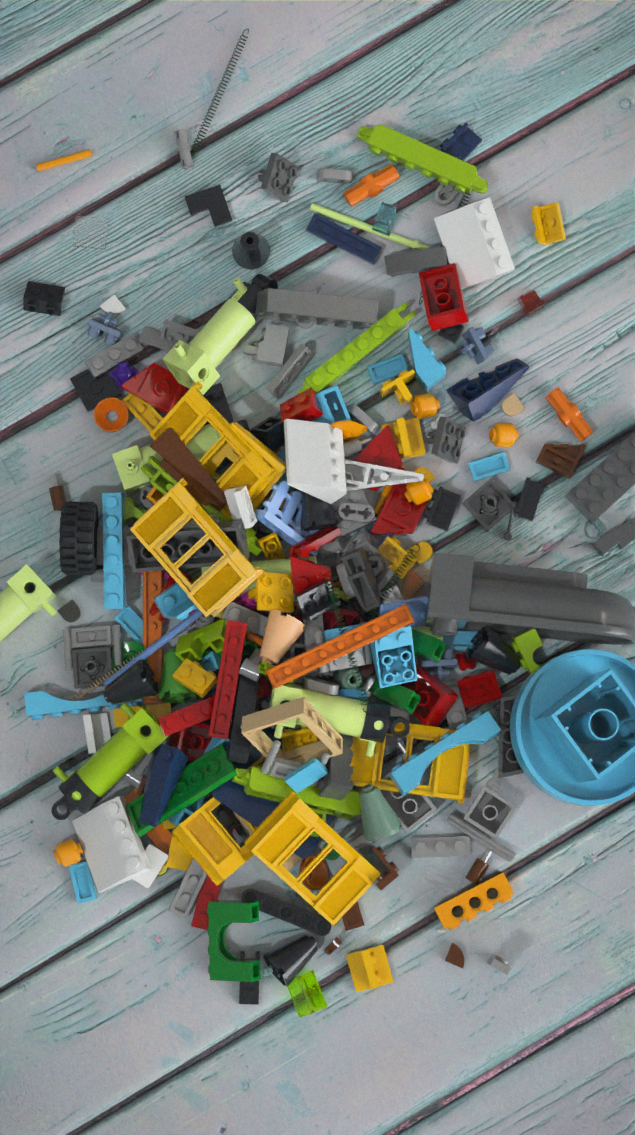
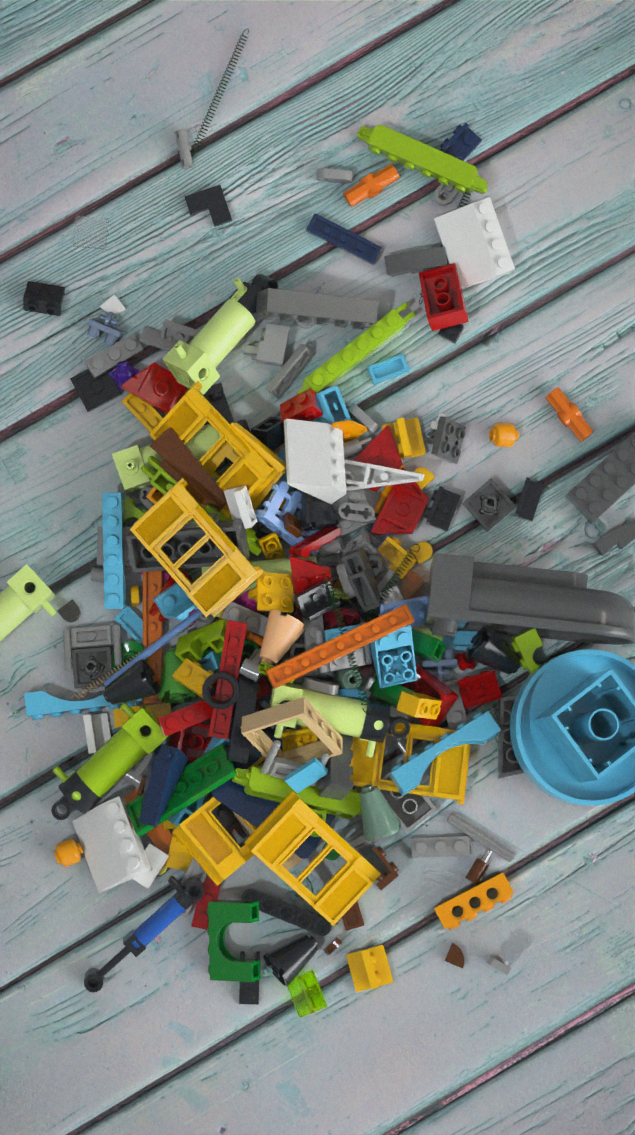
(57, 494): reddish brown piece -> none
(64, 160): light orange bar -> none
(78, 538): black tyre -> none
(82, 882): medium azure tile -> none
(106, 406): orange piece -> none
(134, 596): none -> yellow tile
(138, 939): none -> piece
(206, 690): none -> black tyre
(251, 250): black cone -> none
(278, 177): dark grey plate -> none
(292, 524): none -> reddish brown tile
(318, 876): orange piece -> none
(385, 219): clear light blue window -> none
(398, 386): yellow bracket -> none
(415, 245): yellowish green bar -> none
(419, 491): light orange head -> none
(419, 705): none -> yellow brick
(424, 406): light orange head -> none
(427, 370): medium azure slope -> none
(474, 346): sand blue hips -> none
(482, 393): dark blue wedge -> none
(489, 467): medium azure tile -> none
(489, 812): light grey brick -> none
(507, 536): dark grey hinge -> none
(512, 406): tan tile -> none
(531, 303): clear red panel -> none
(548, 224): yellow bracket -> none
(560, 458): reddish brown wing -> none

